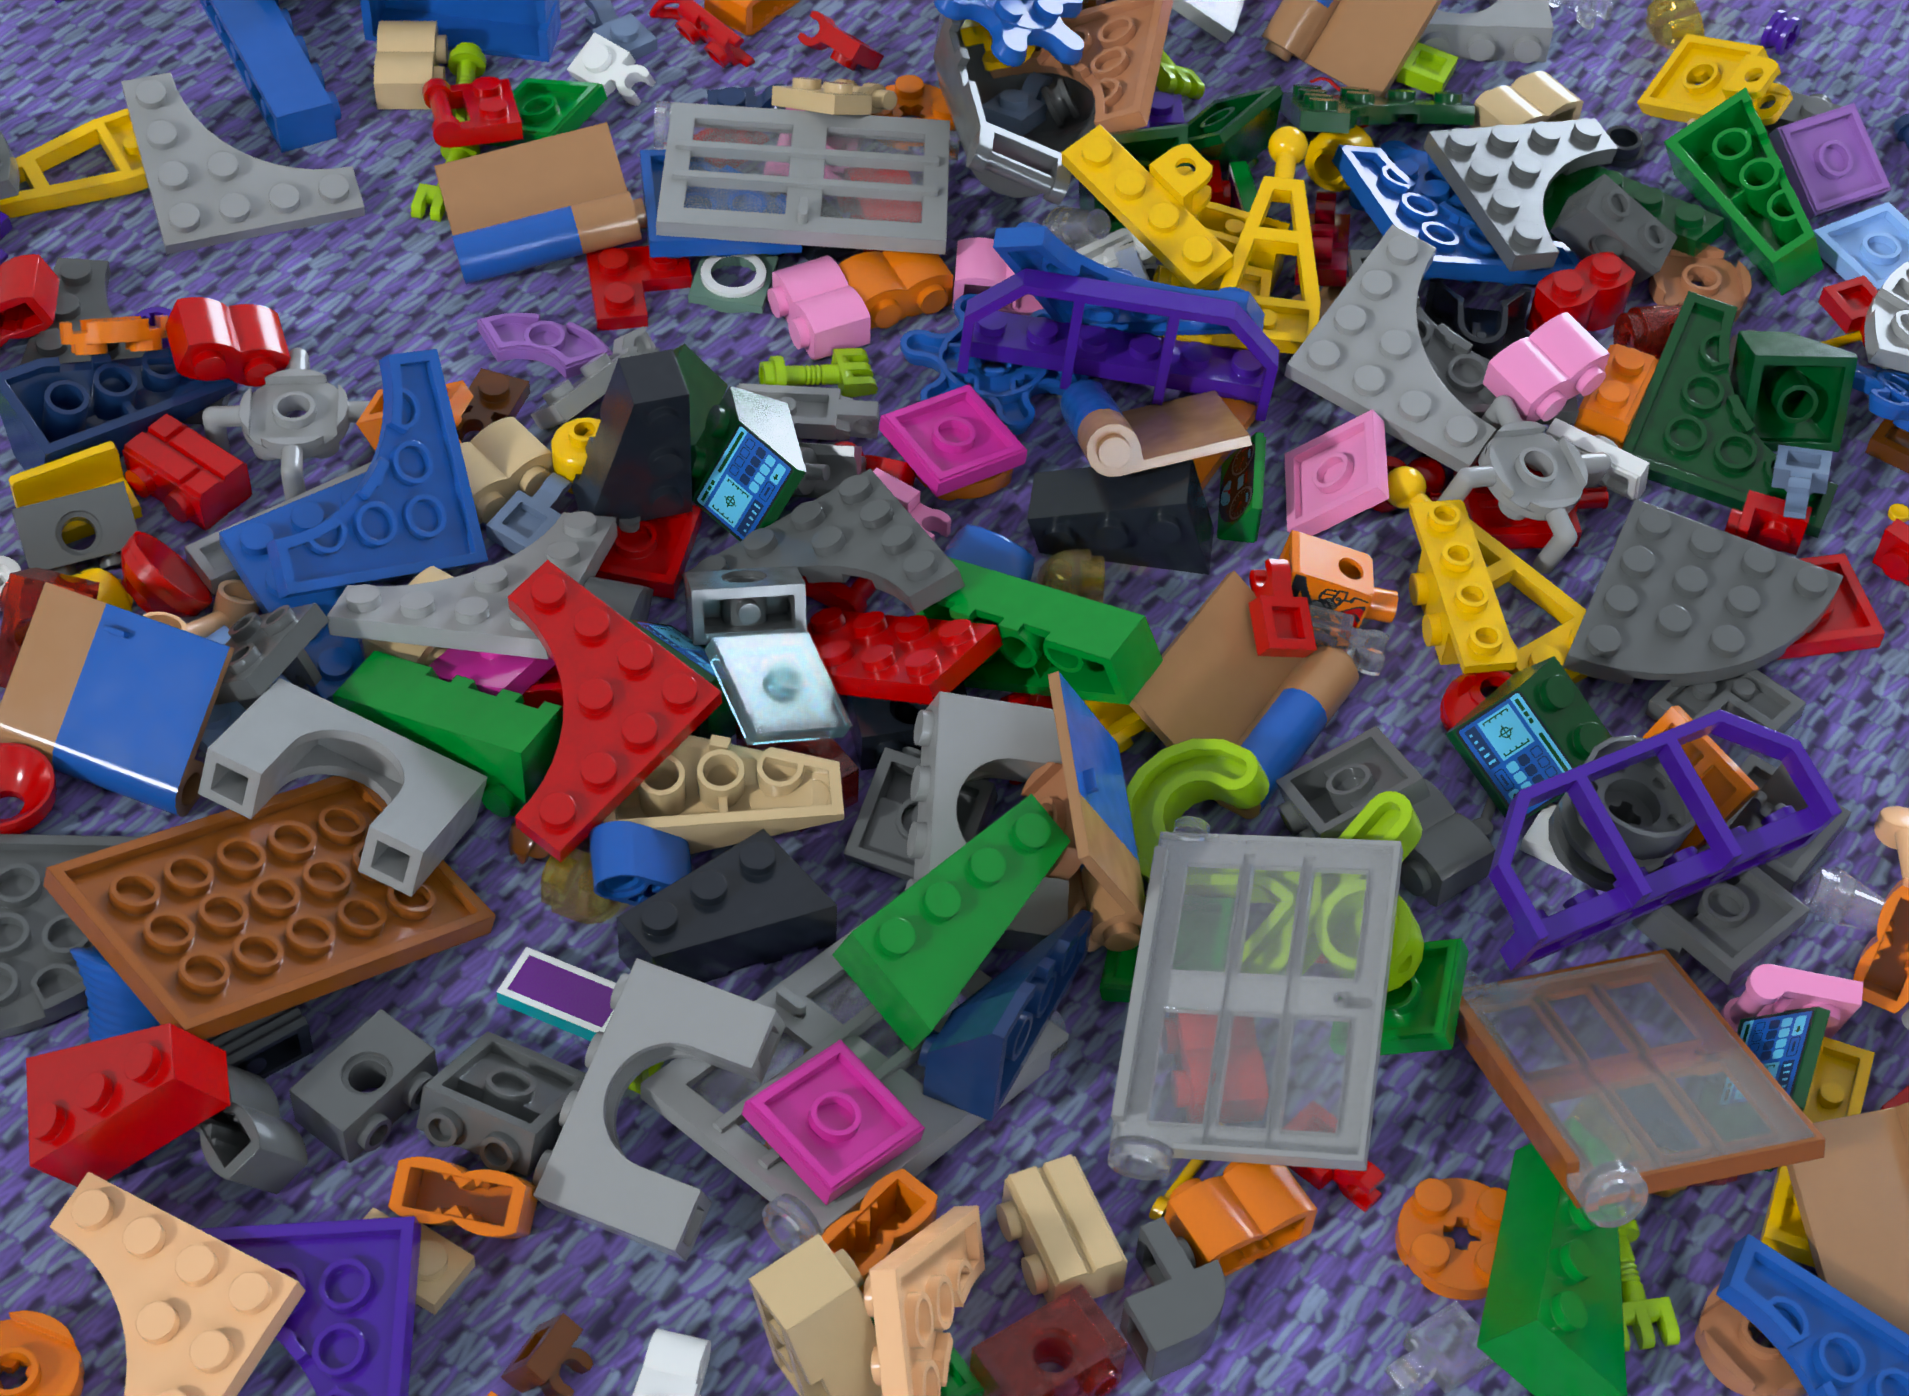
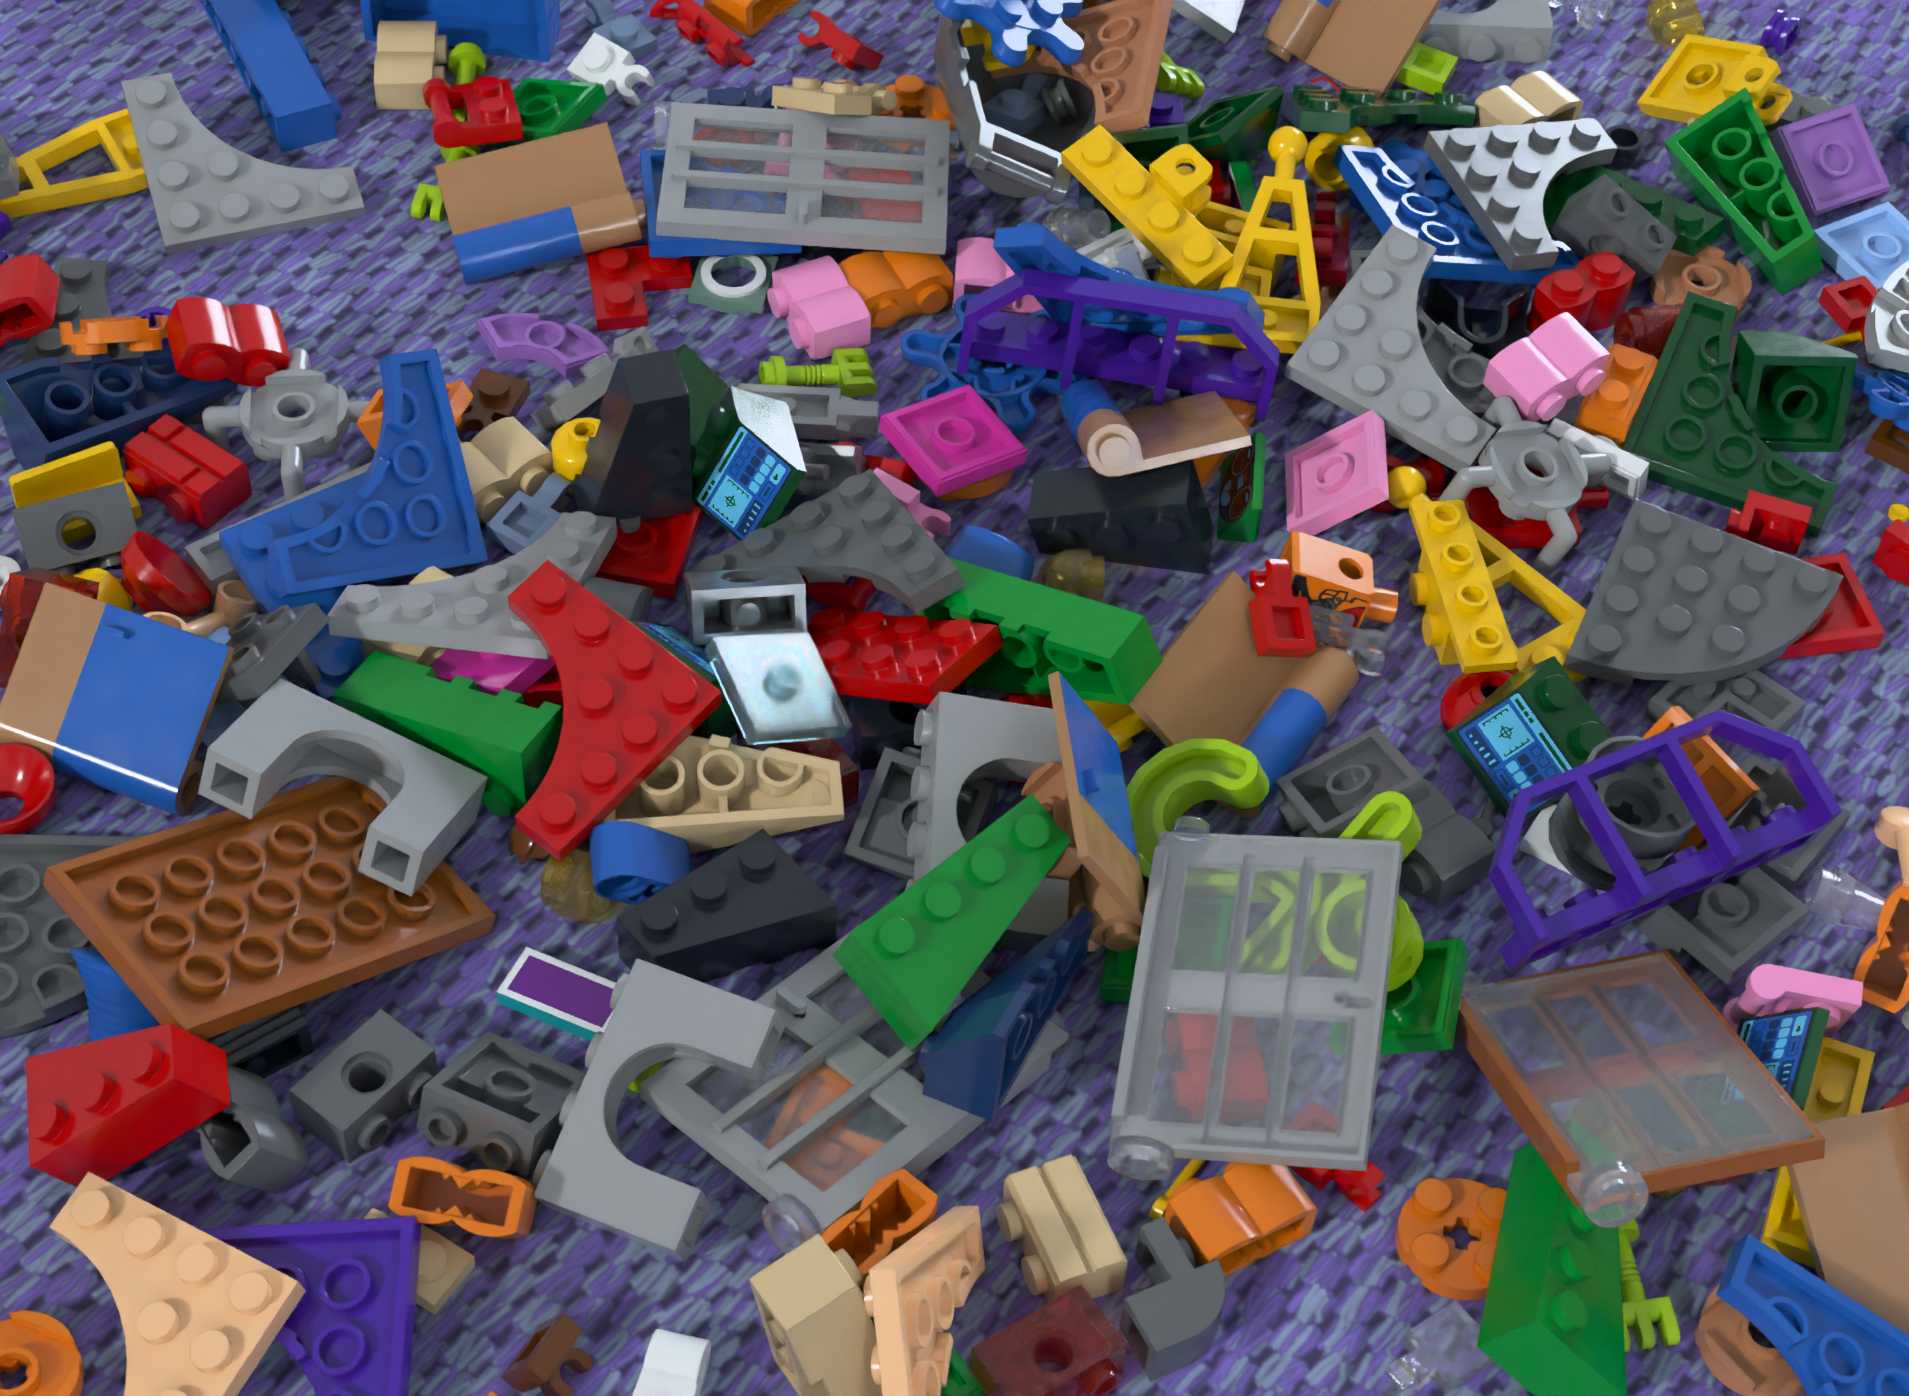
(833, 1121): dark pink plate -> none
(1800, 474): sand blue plate -> none

